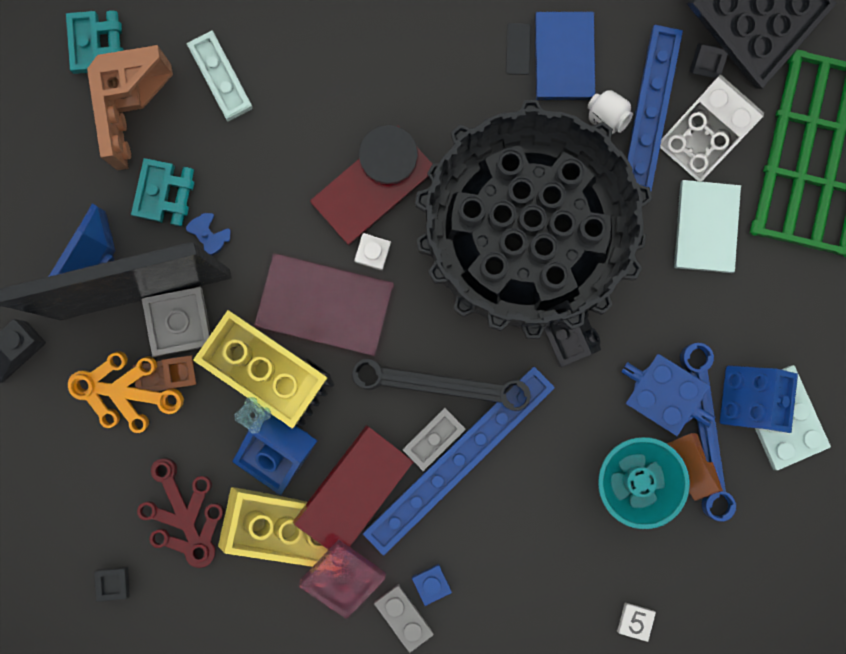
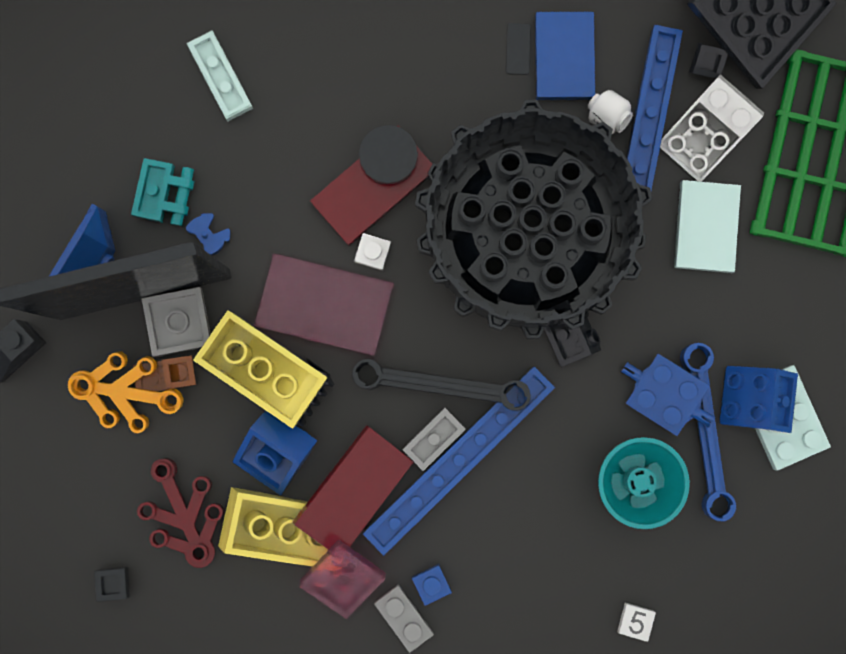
(84, 38): teal plate -> none
(117, 75): nougat bracket -> none
(253, 424): clear light blue plate -> none
(701, 473): dark orange slope -> none

